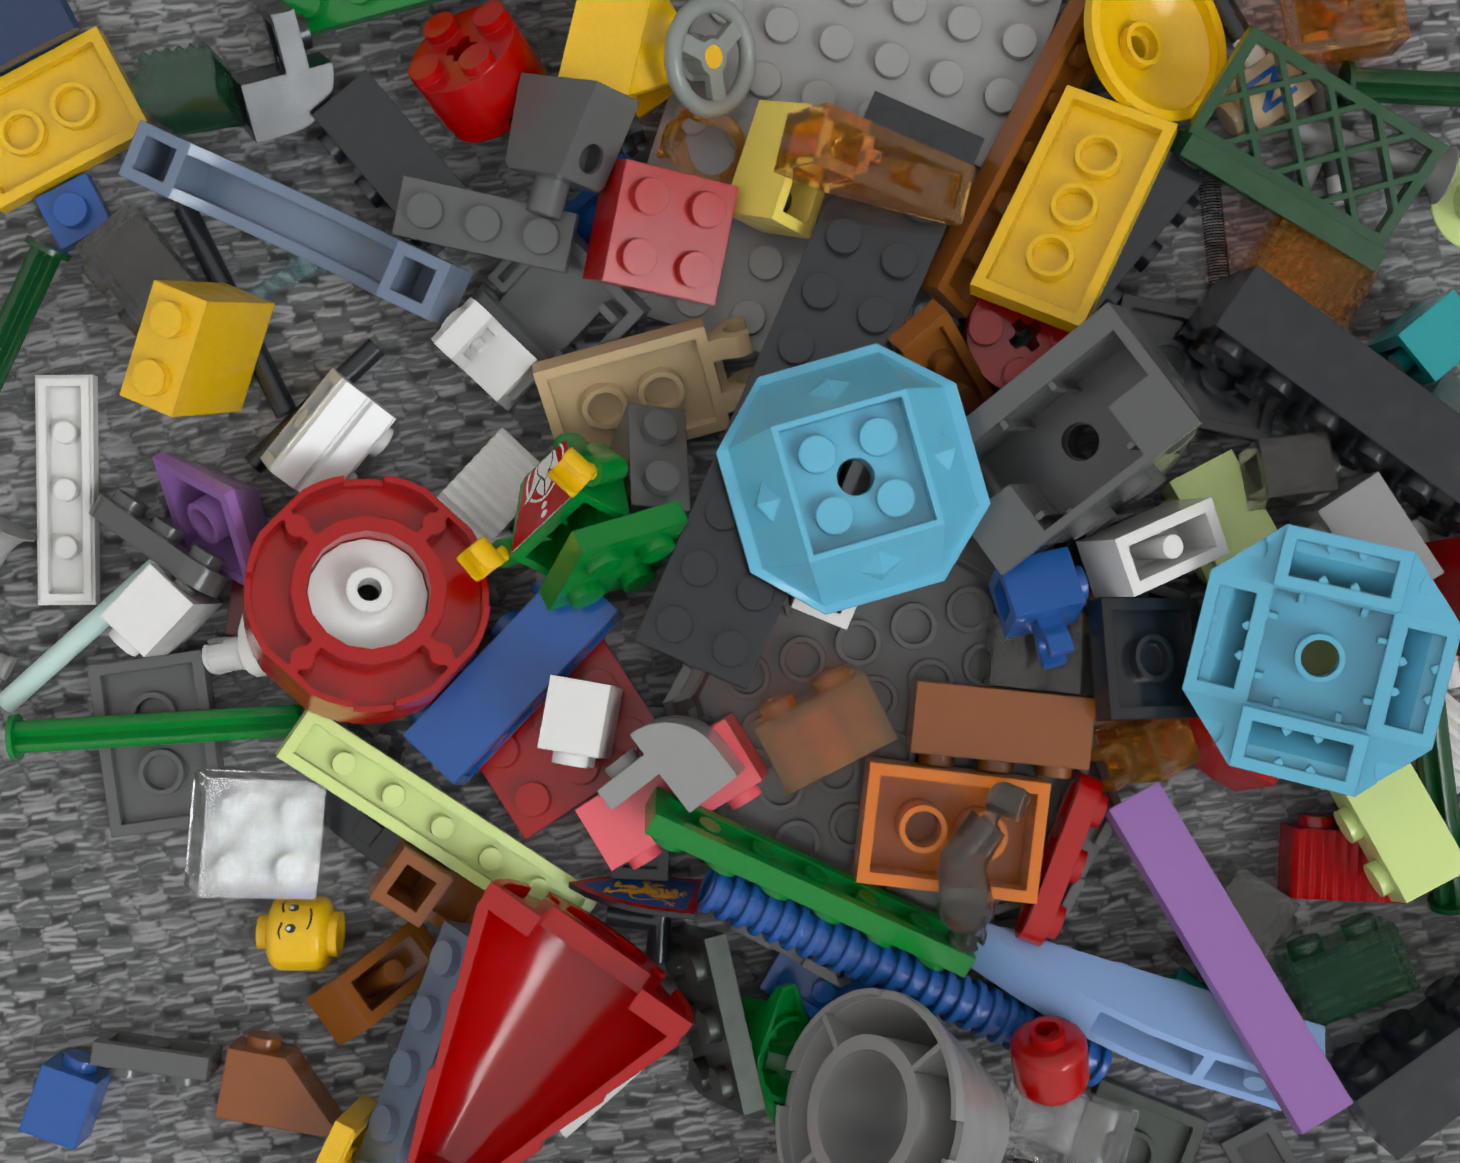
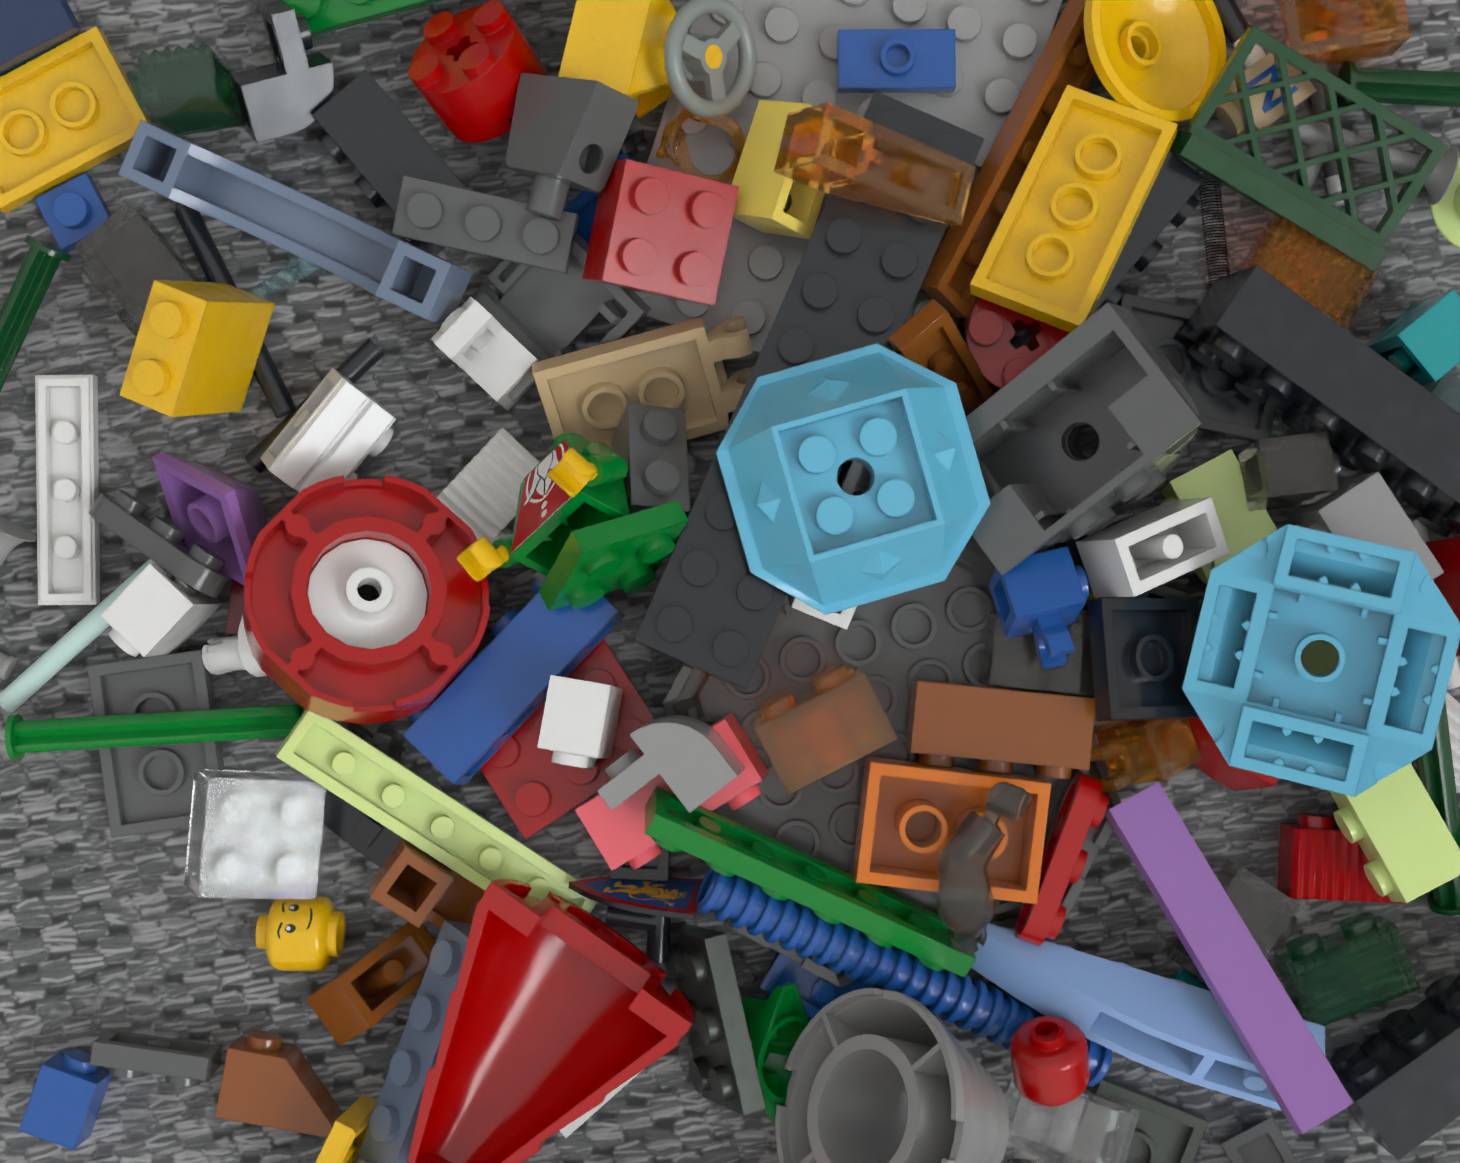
(896, 61): none -> blue plate

